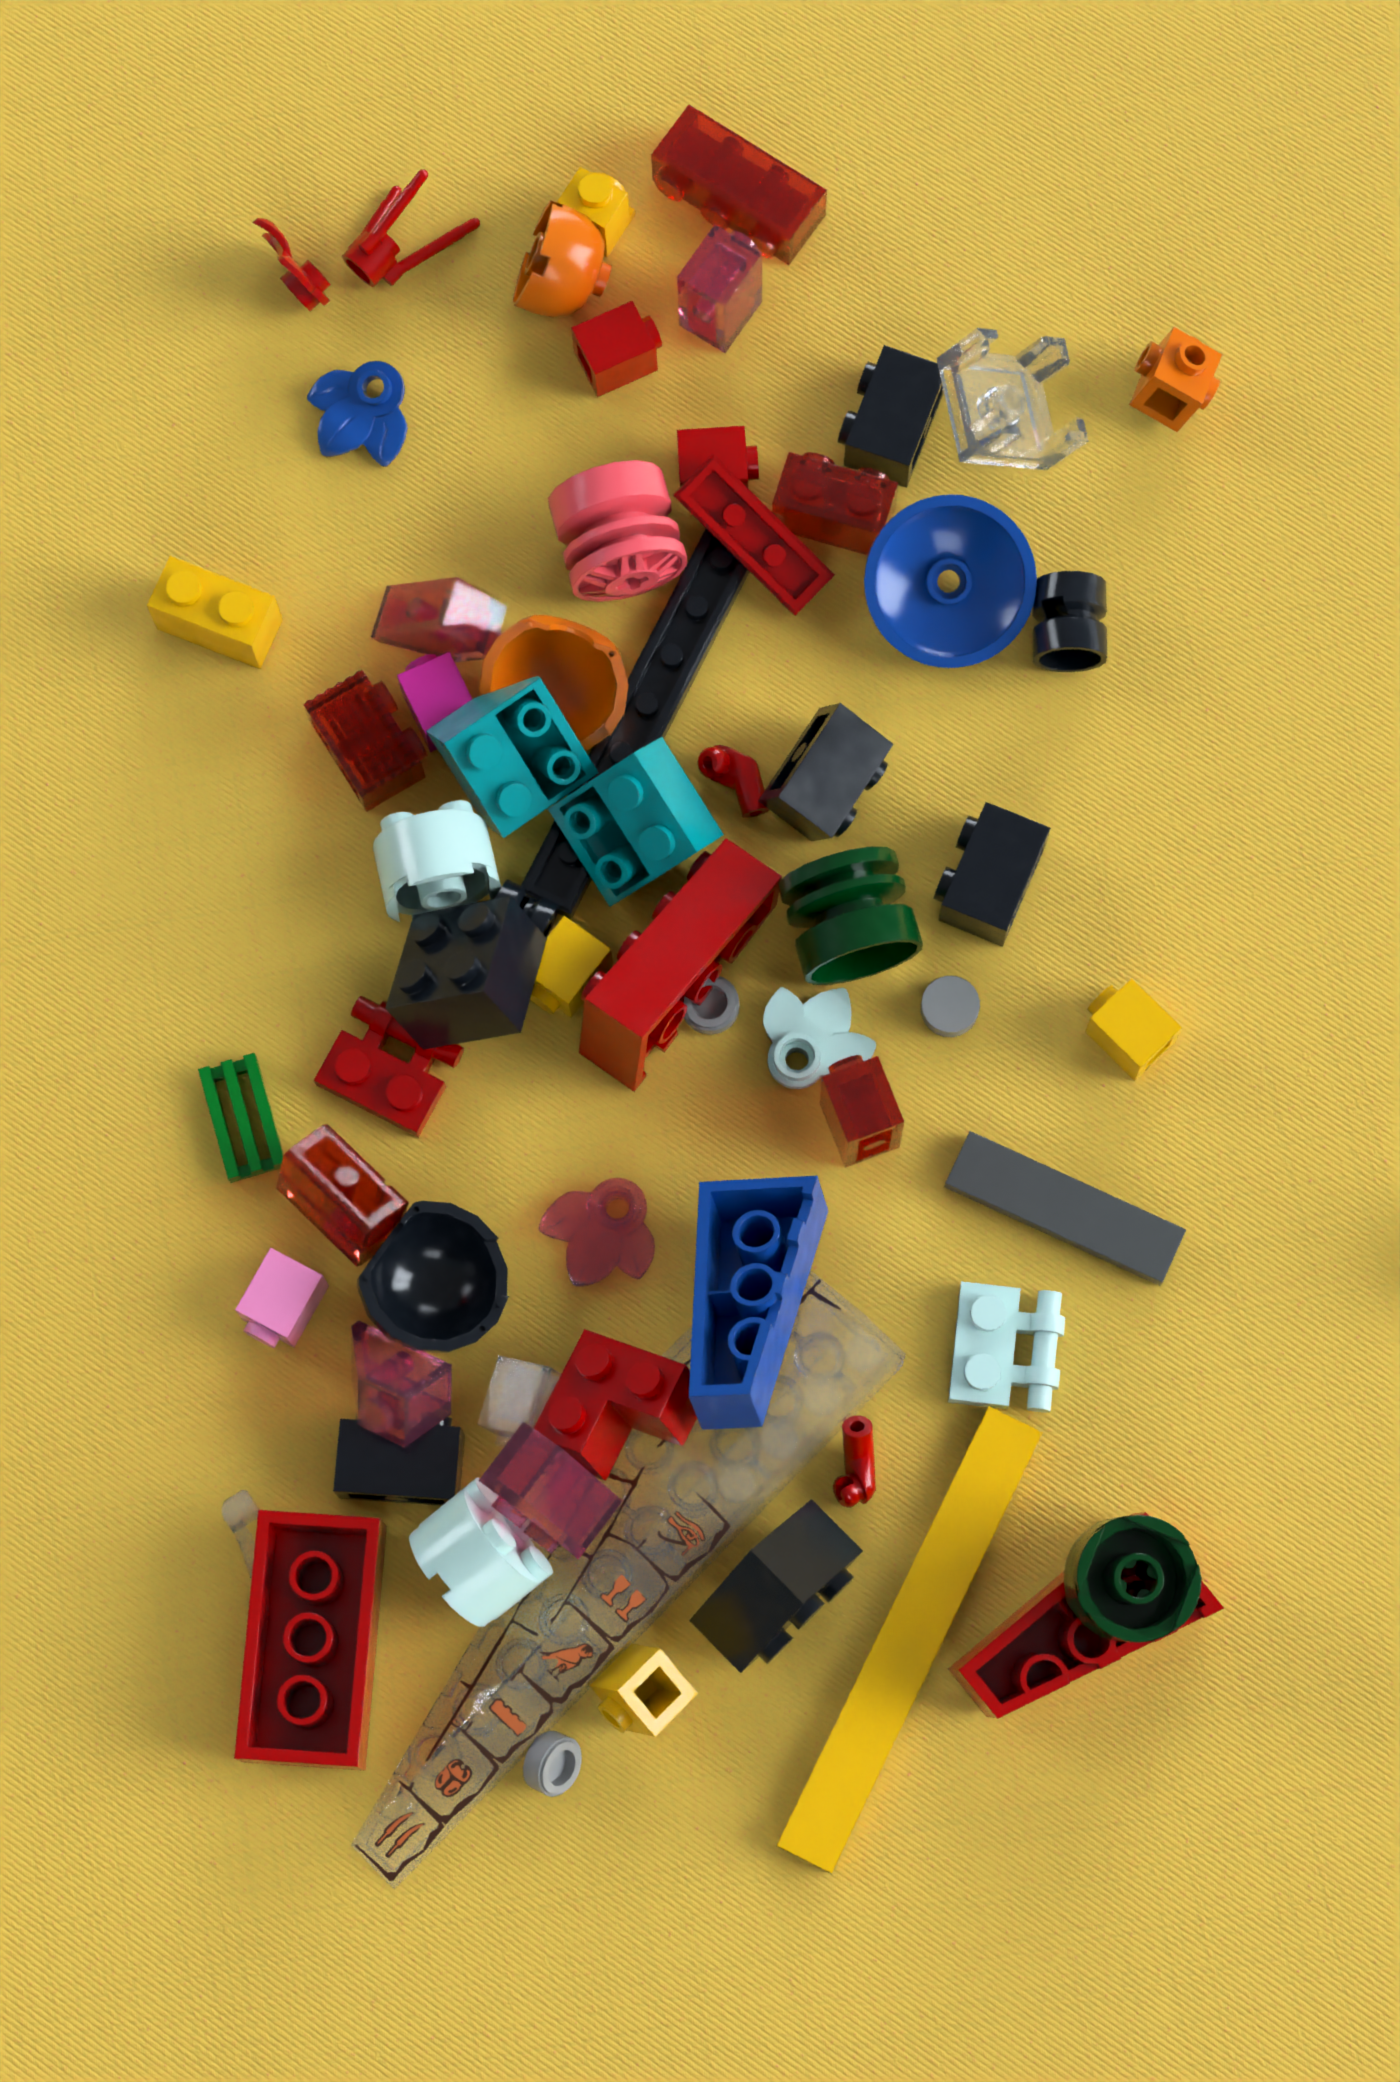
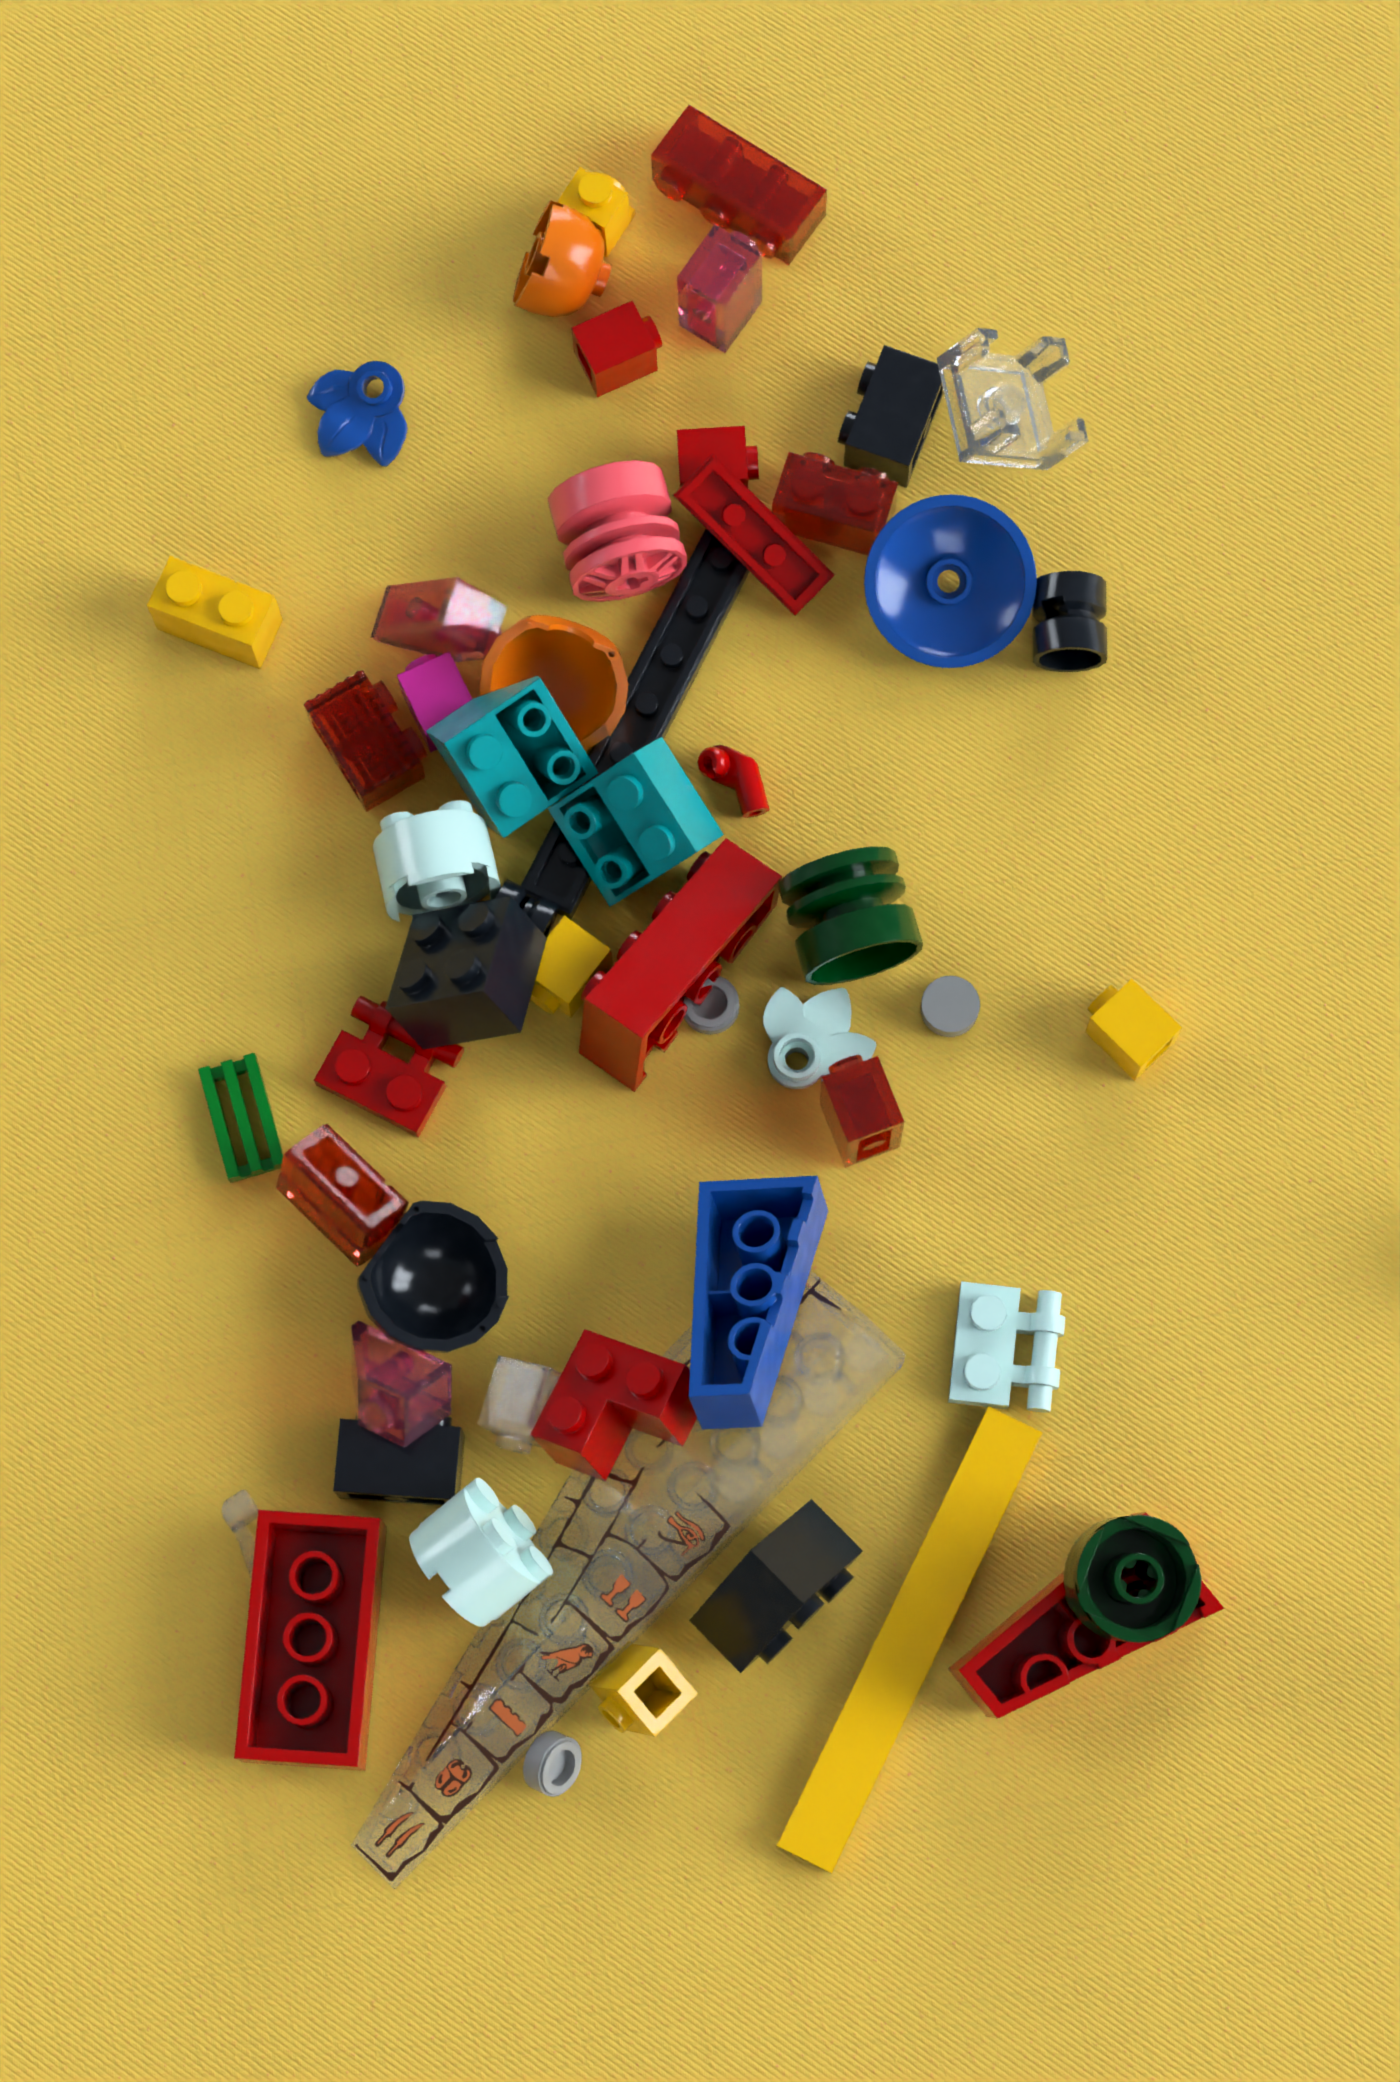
(280, 1300): bright pink brick -> none
(303, 281): red plate -> none
(375, 251): red plant -> none
(550, 1491): clear pink brick -> none
(597, 1239): clear pink plate -> none
(827, 773): black brick -> none
(859, 1463): red arm -> none
(992, 874): black brick -> none
(1065, 1208): dark grey tile -> none
(1183, 370): orange brick -> none

